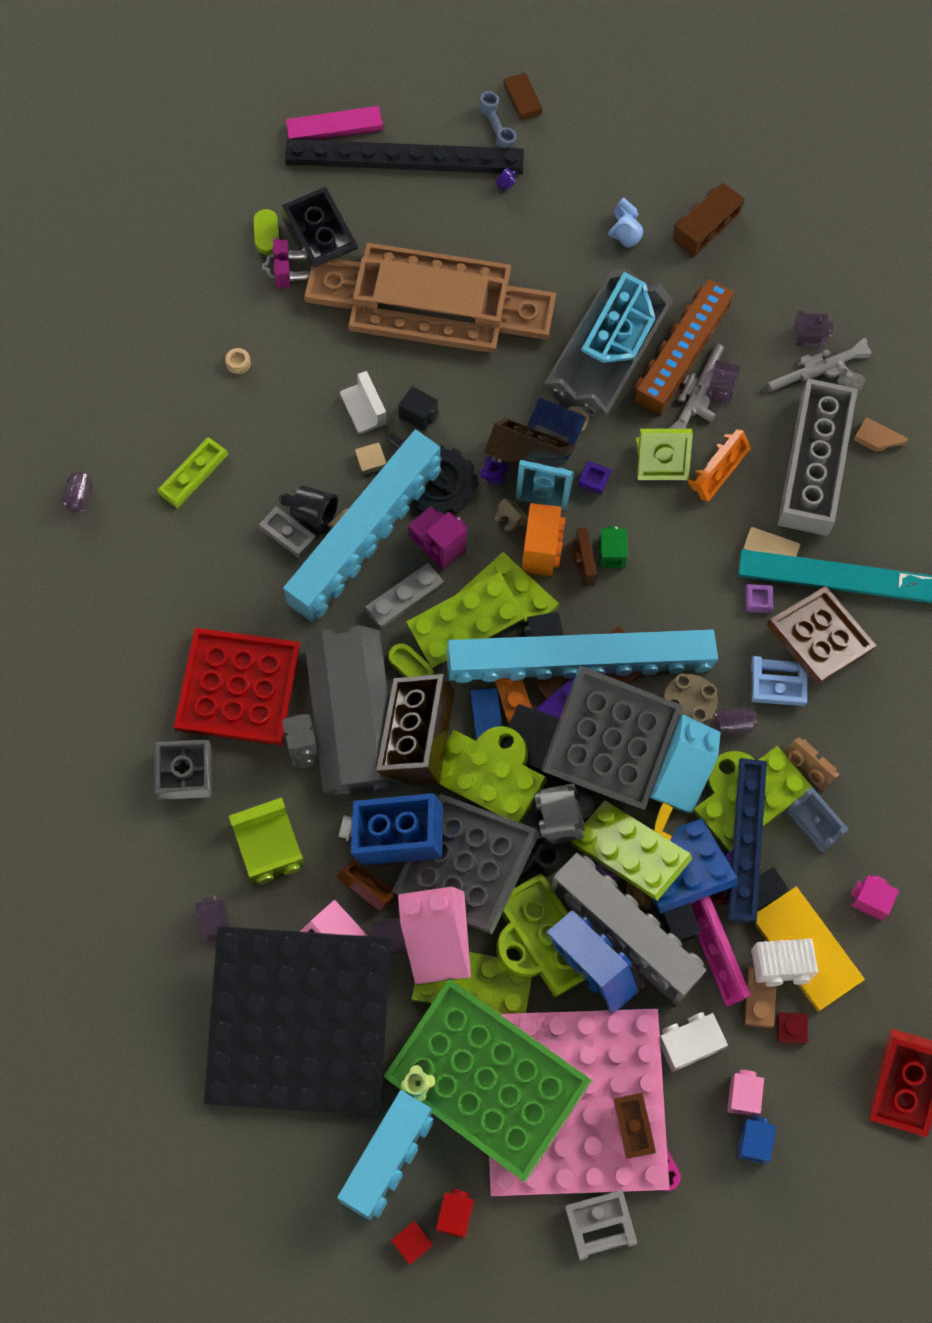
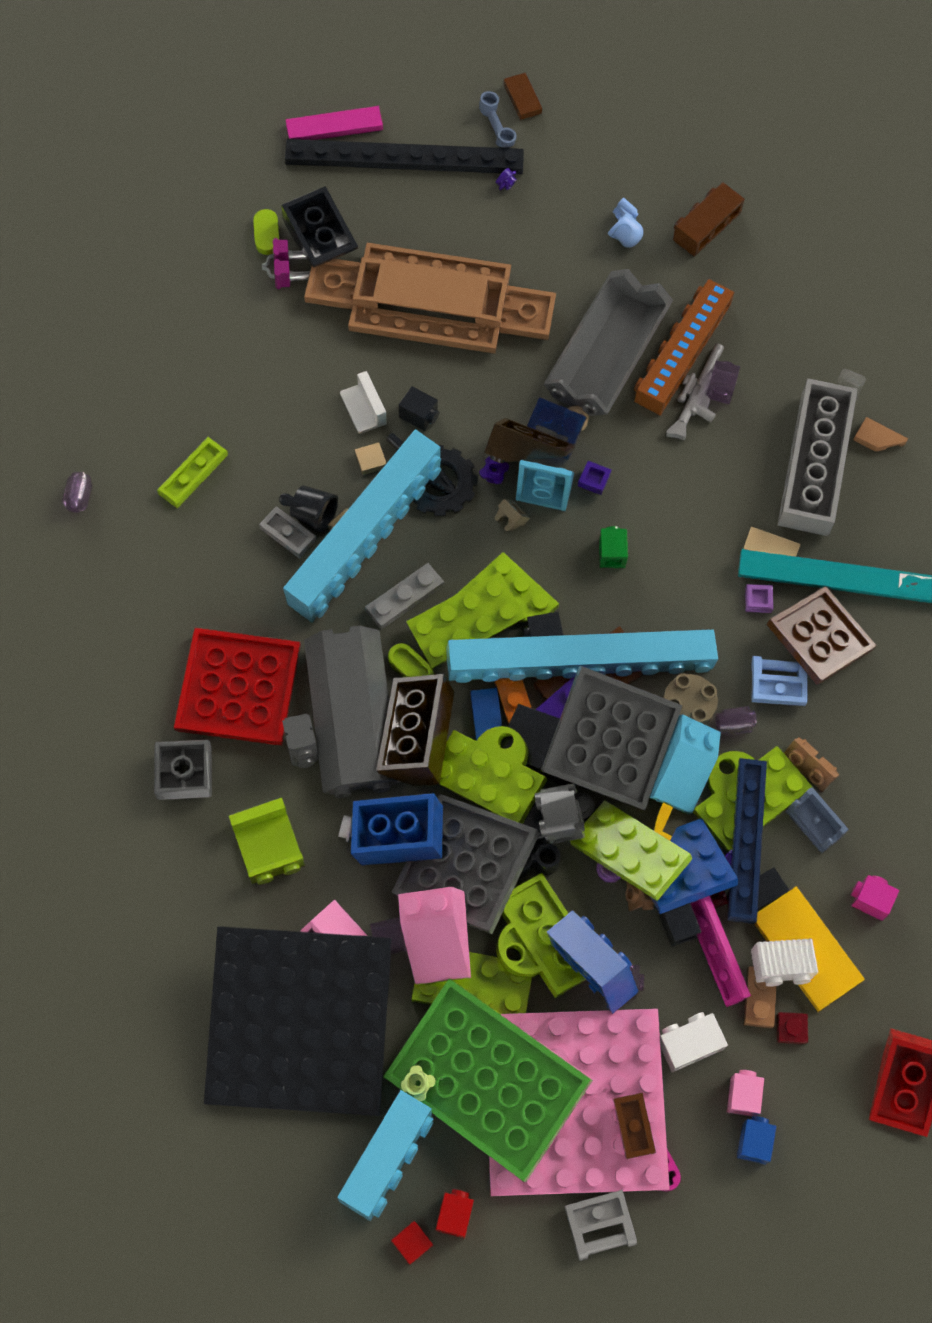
(210, 914): clear purple brick -> none
(237, 361): tan tile -> none
(366, 885): reddish brown plate -> none
(439, 536): magenta brick -> none
(543, 539): orange brick -> none
(584, 556): reddish brown plate -> none
(622, 322): medium azure wedge -> none
(628, 928): light grey brick -> none
(664, 454): lime bracket -> none
(720, 465): orange plate -> none
(812, 329): clear purple brick -> none
(817, 366): light grey piece -> none

